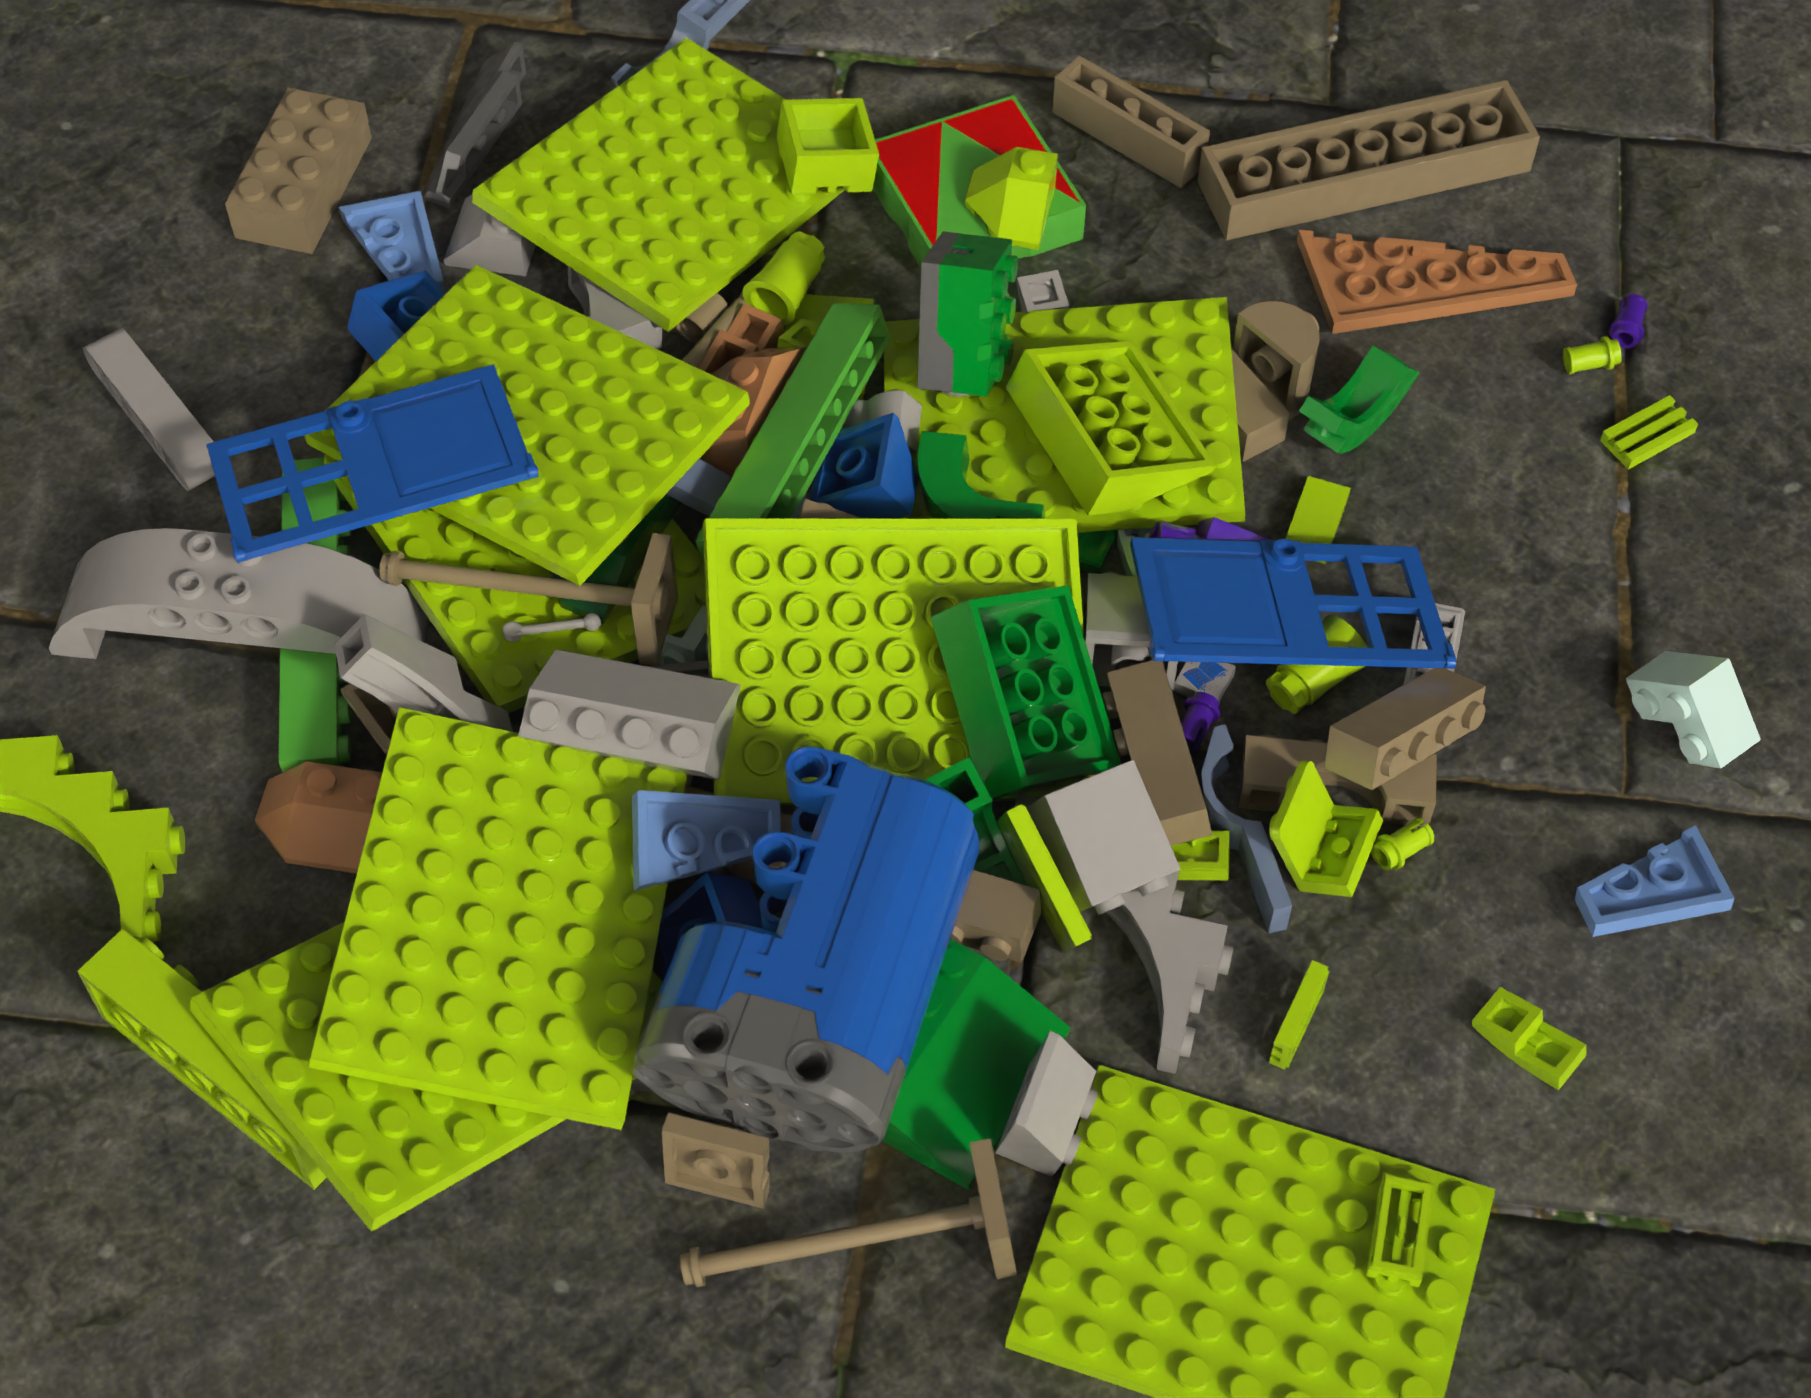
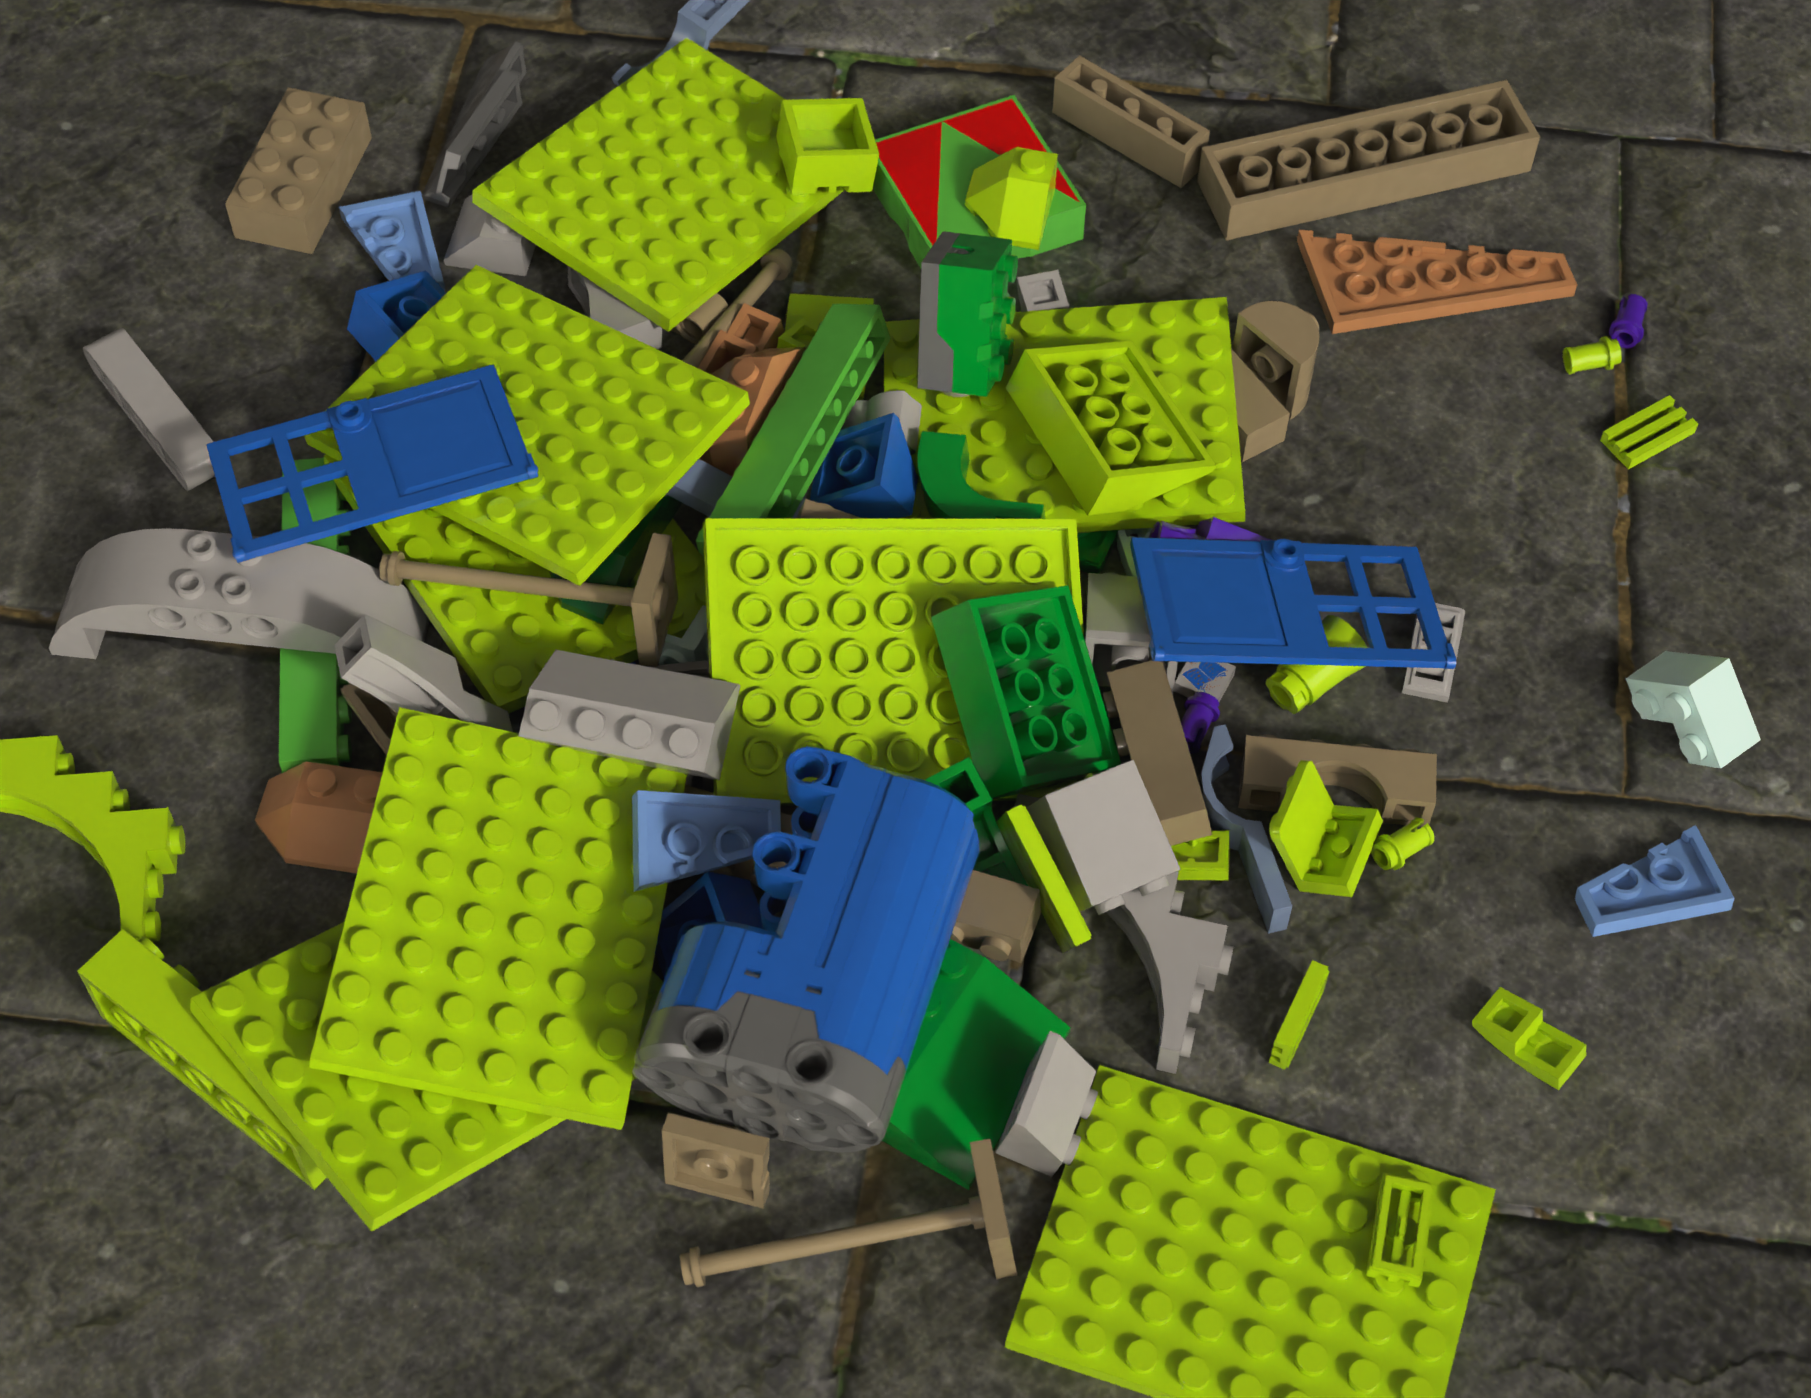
(513, 630): light grey hinge -> none
(786, 277): lime plant -> none
(1318, 512): lime tile -> none
(1361, 404): green arch -> none
(1404, 727): dark tan brick -> none

